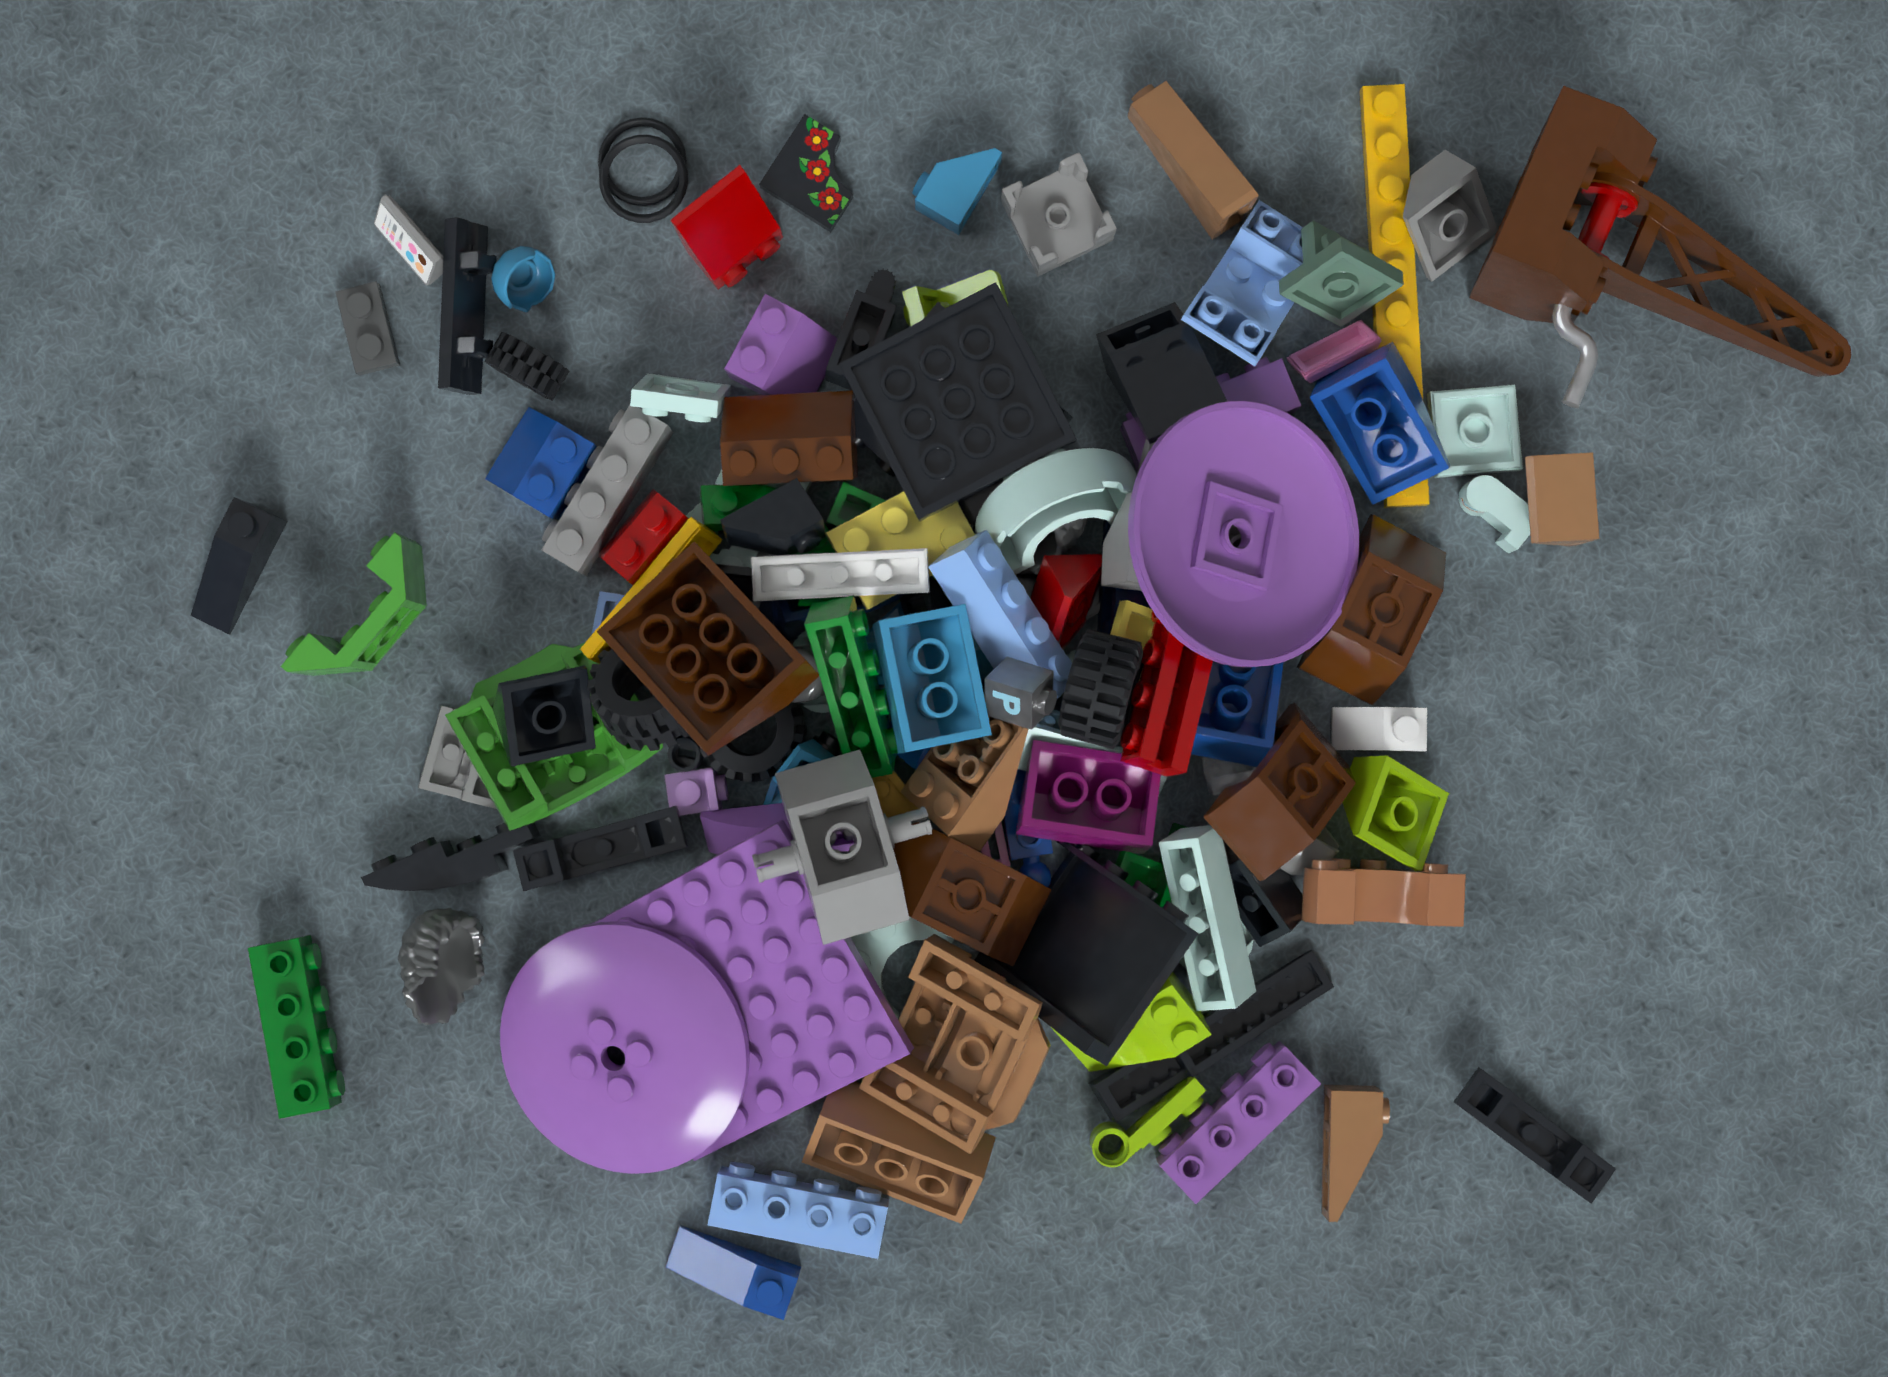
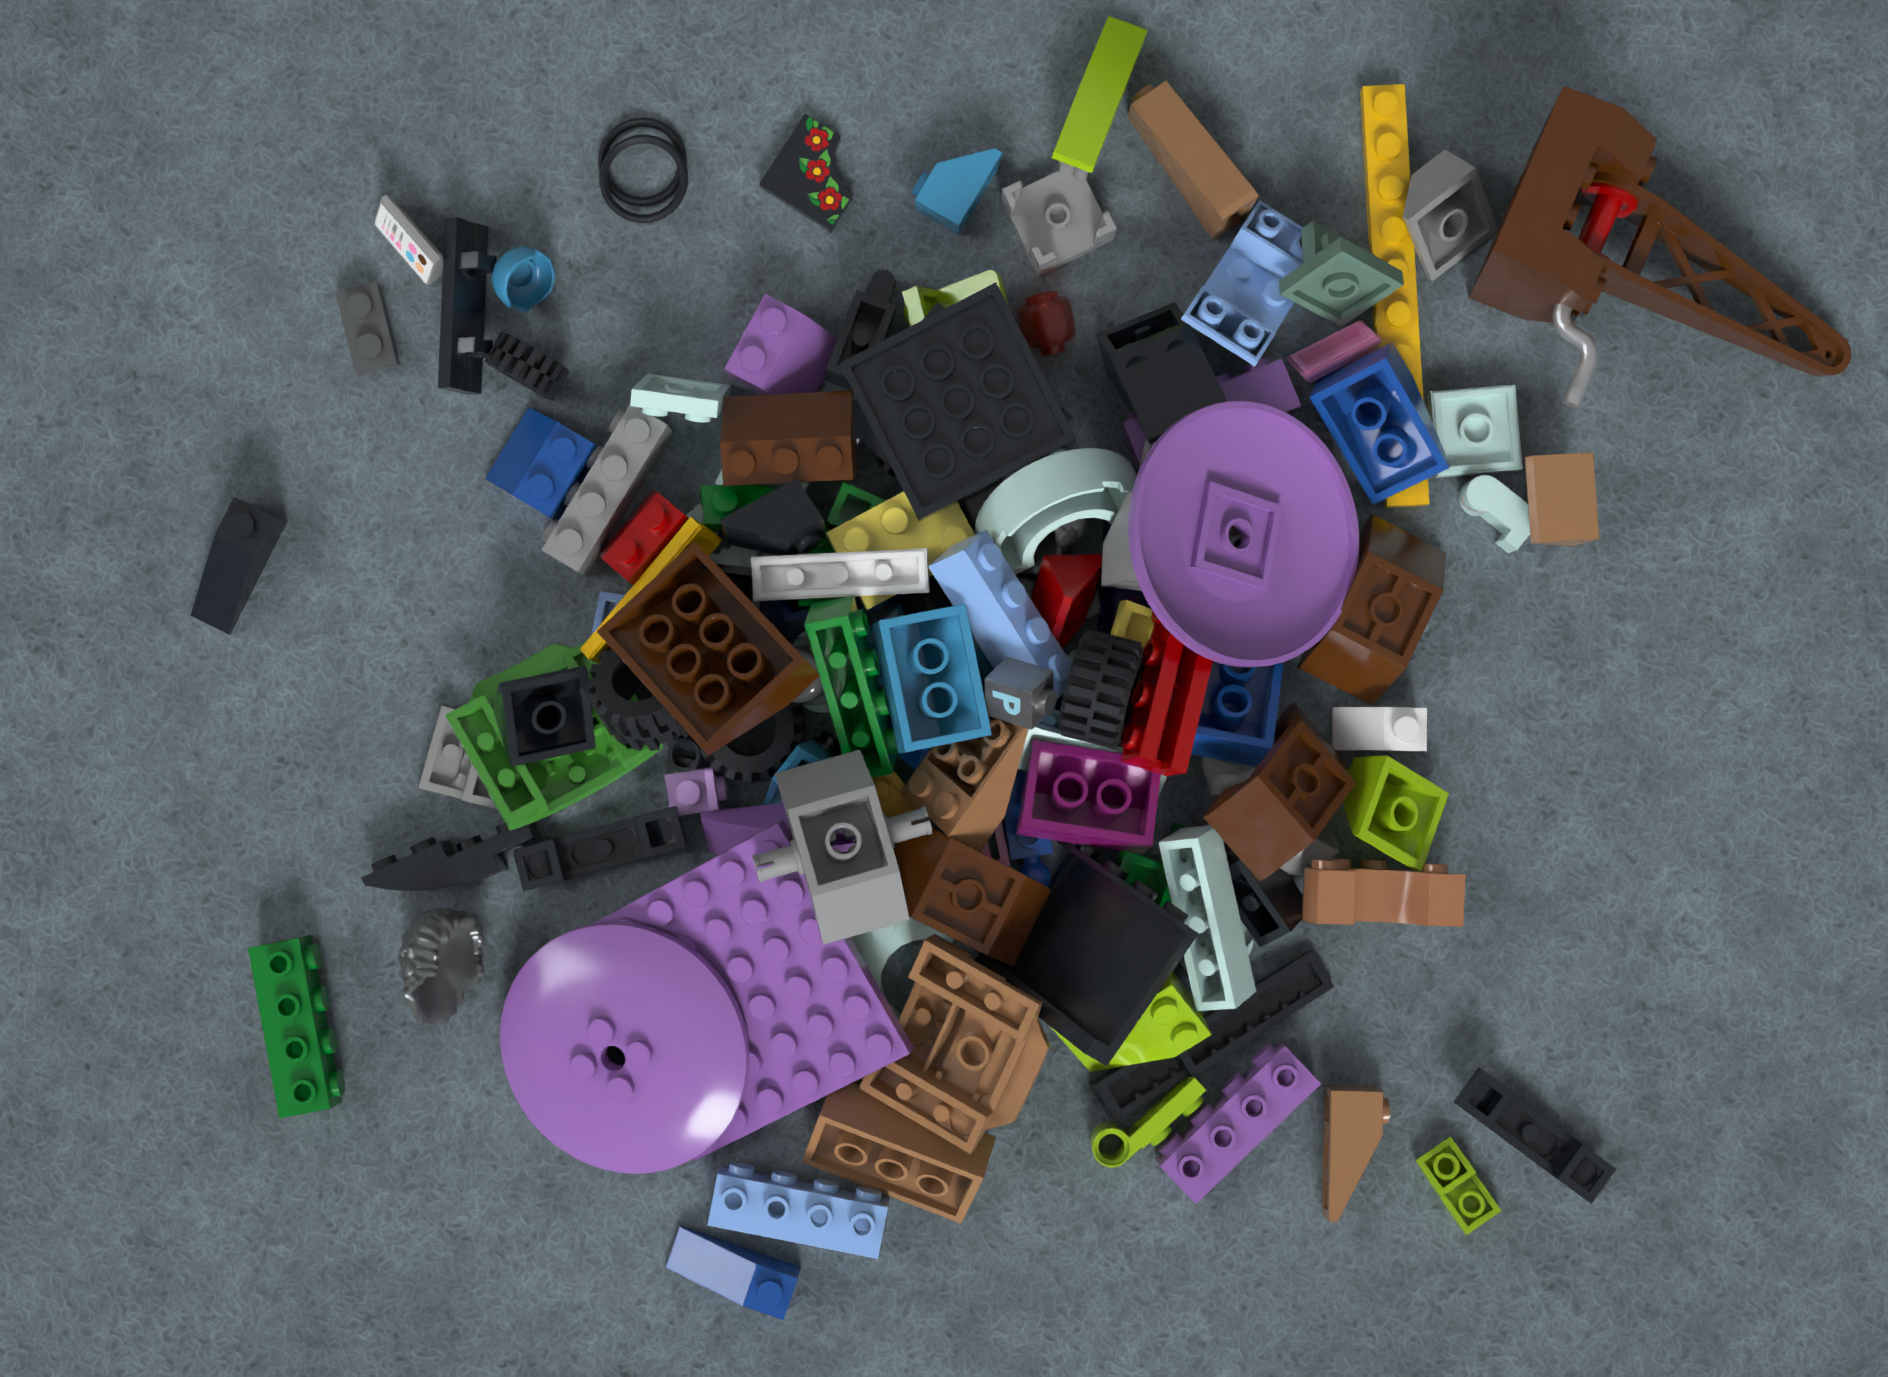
(401, 566): bright green slope -> none
(728, 229): red slope -> none
(1047, 322): none -> clear red head
(1099, 94): none -> lime slope
(1458, 1186): none -> lime slope

